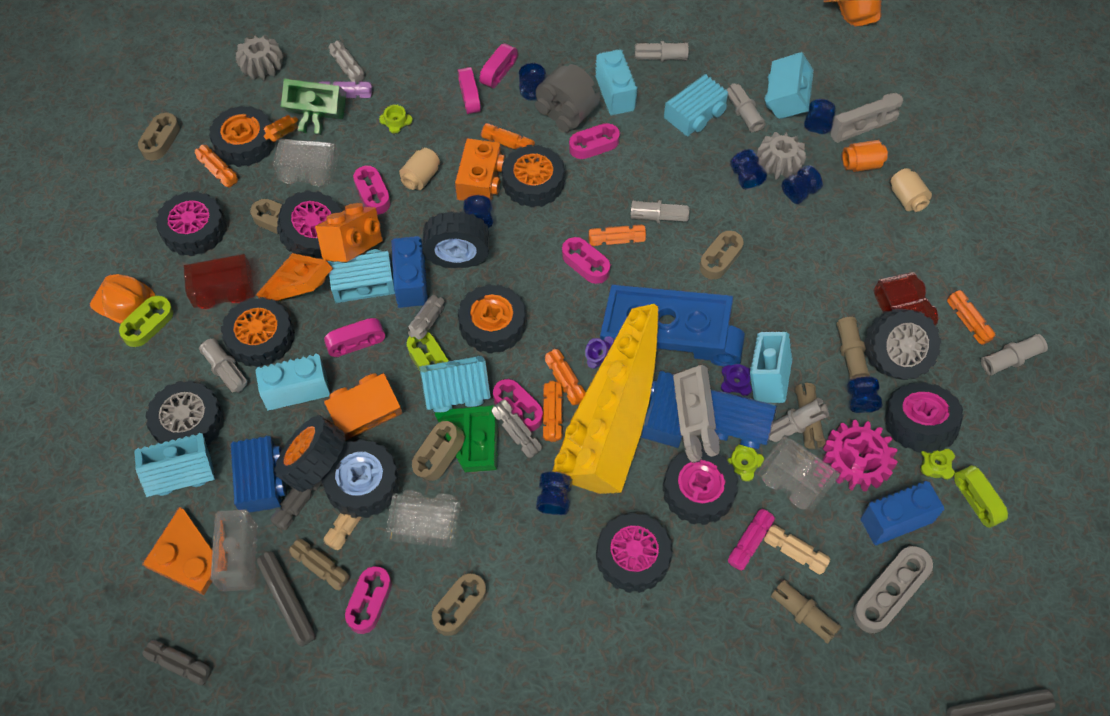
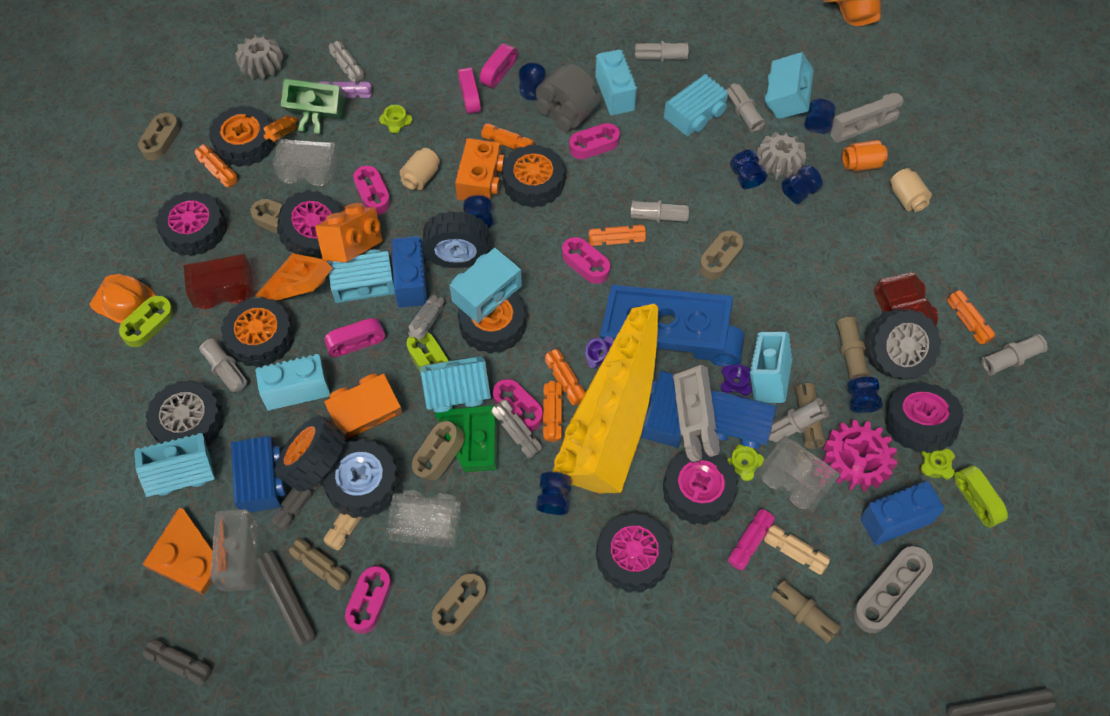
(485, 285): none -> medium azure brick

